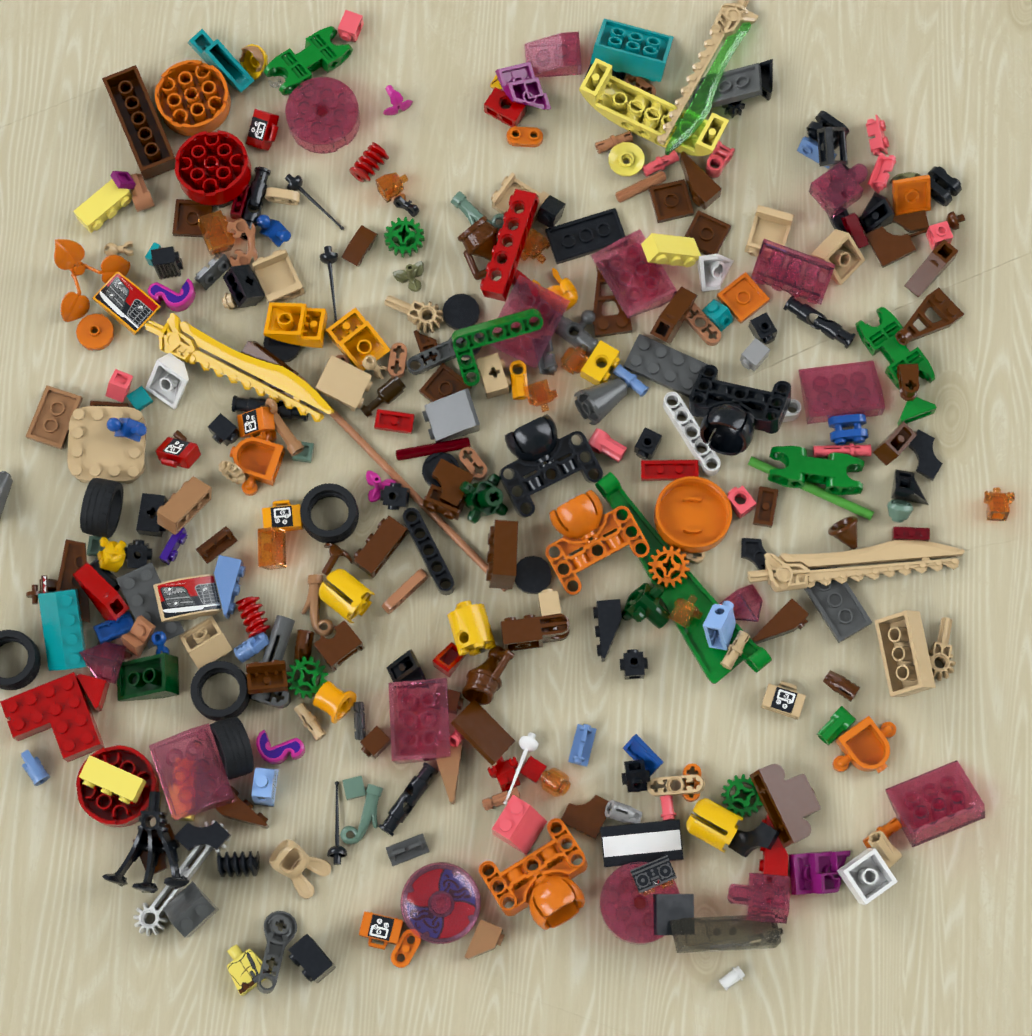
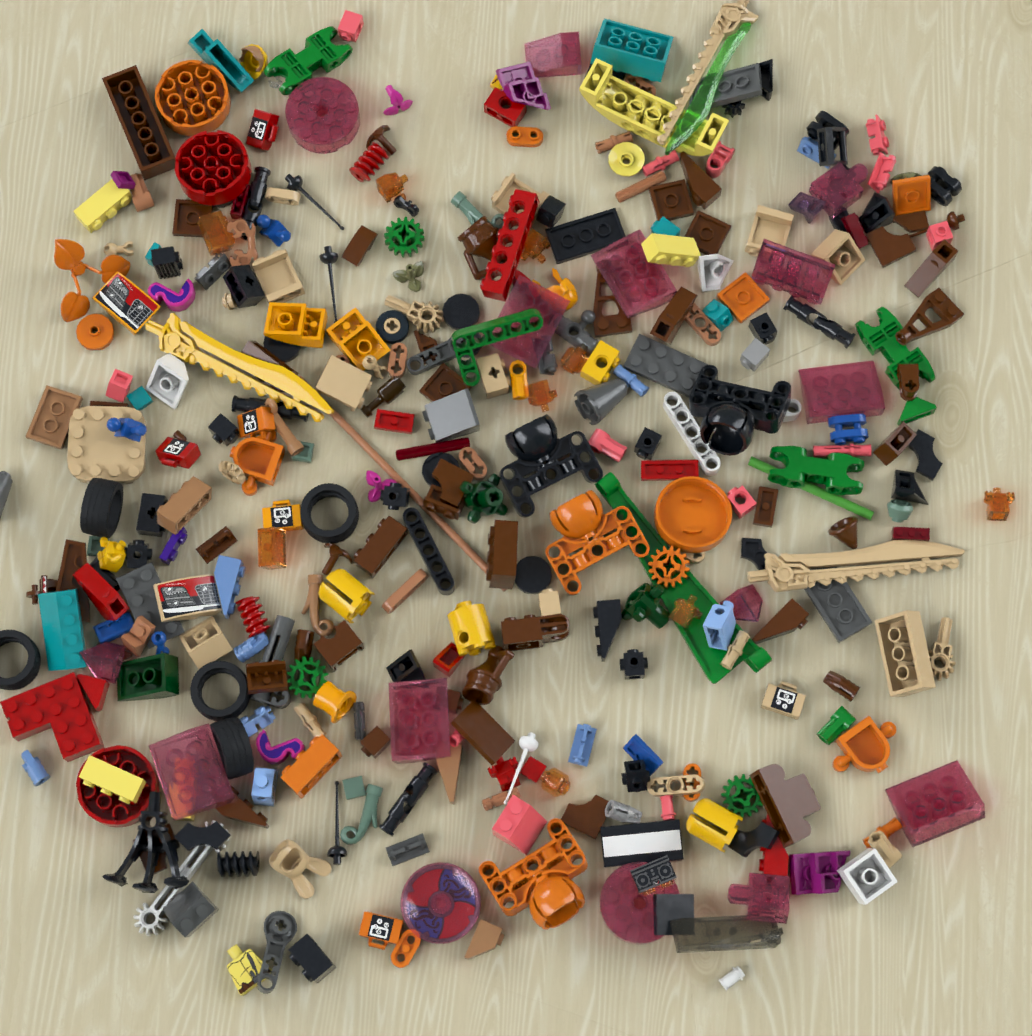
(261, 717): none -> light blue hinge
(311, 765): none -> orange brick
(378, 135): none -> reddish brown plant
(388, 318): none -> black bush
(665, 227): none -> teal brick
(807, 205): none -> clear purple slope

